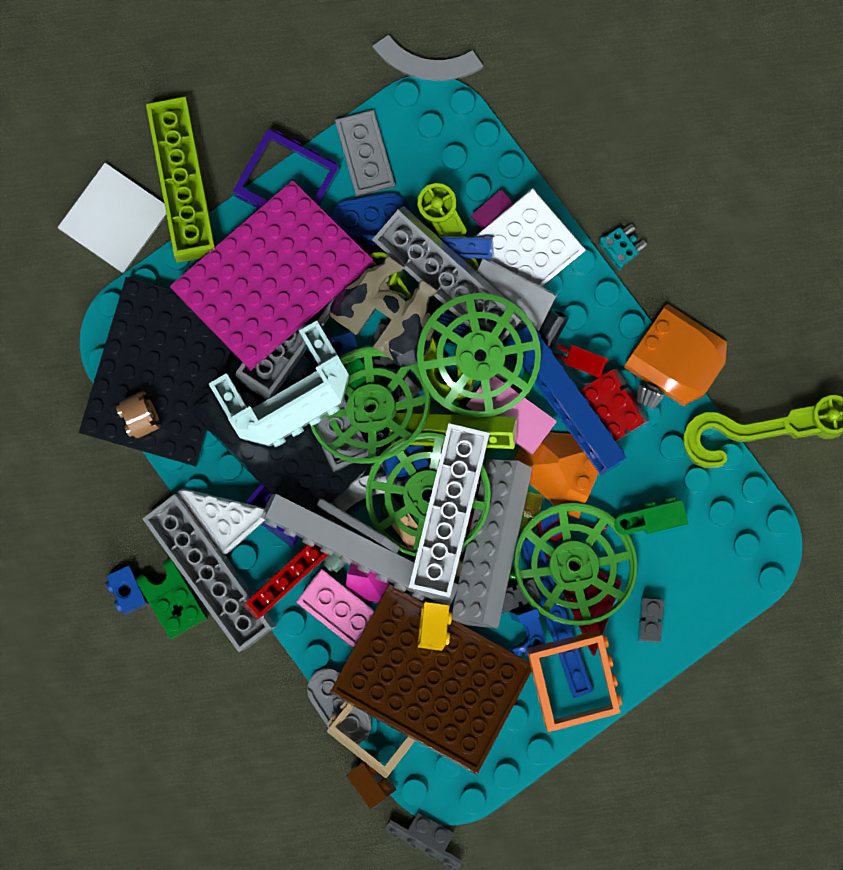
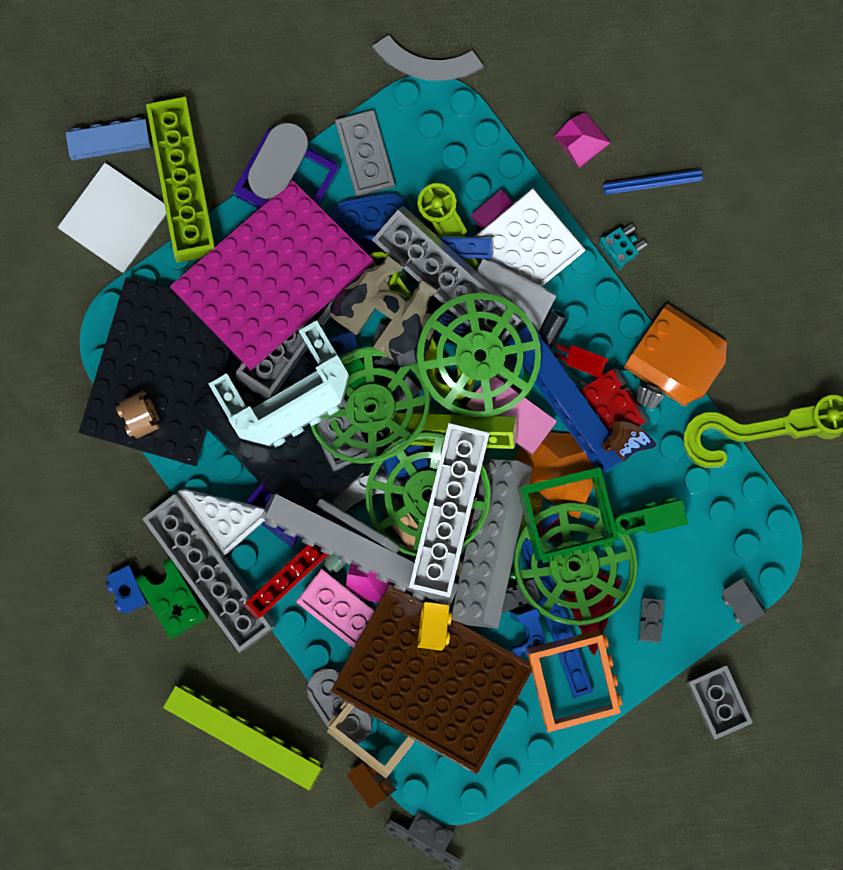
(108, 139): none -> medium blue brick
(242, 737): none -> lime brick
(278, 160): none -> light grey tile
(581, 139): none -> dark pink slope
(604, 507): none -> green window
(627, 440): none -> reddish brown arm
(652, 181): none -> blue axle
(719, 703): none -> light grey brick
(743, 602): none -> dark grey brick

